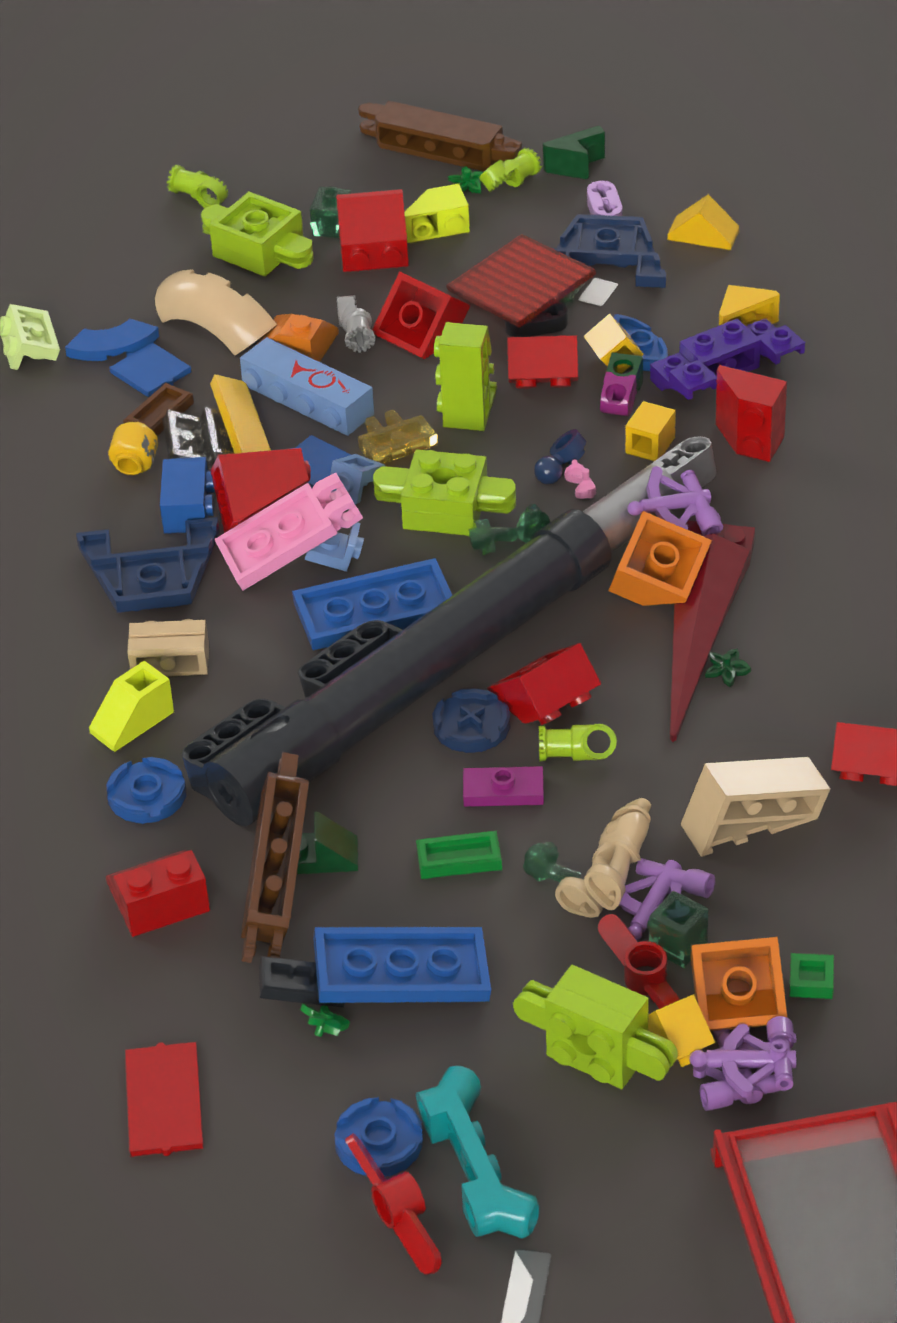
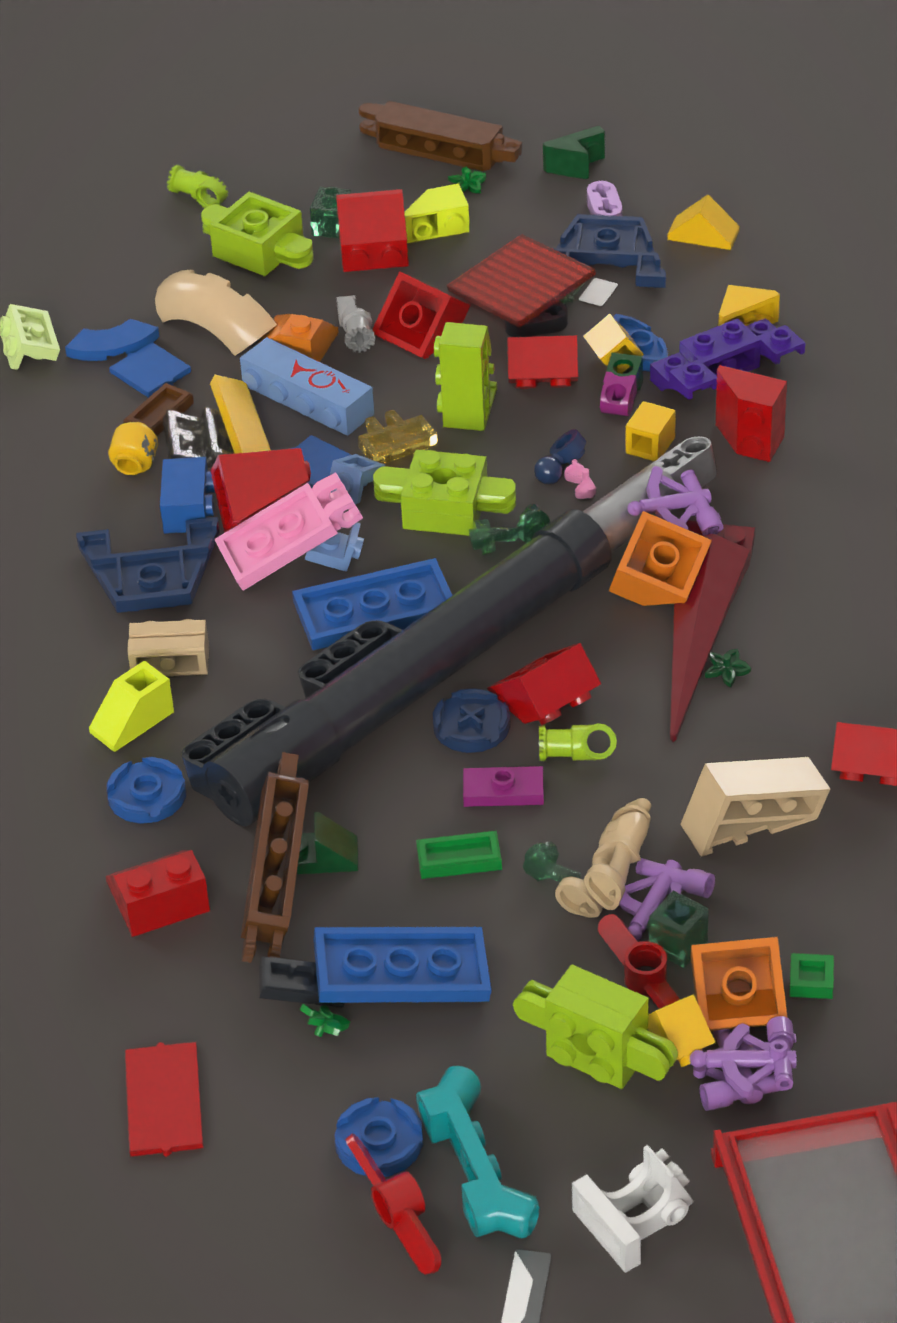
(511, 171): lime connector -> none
(653, 1184): none -> white tile

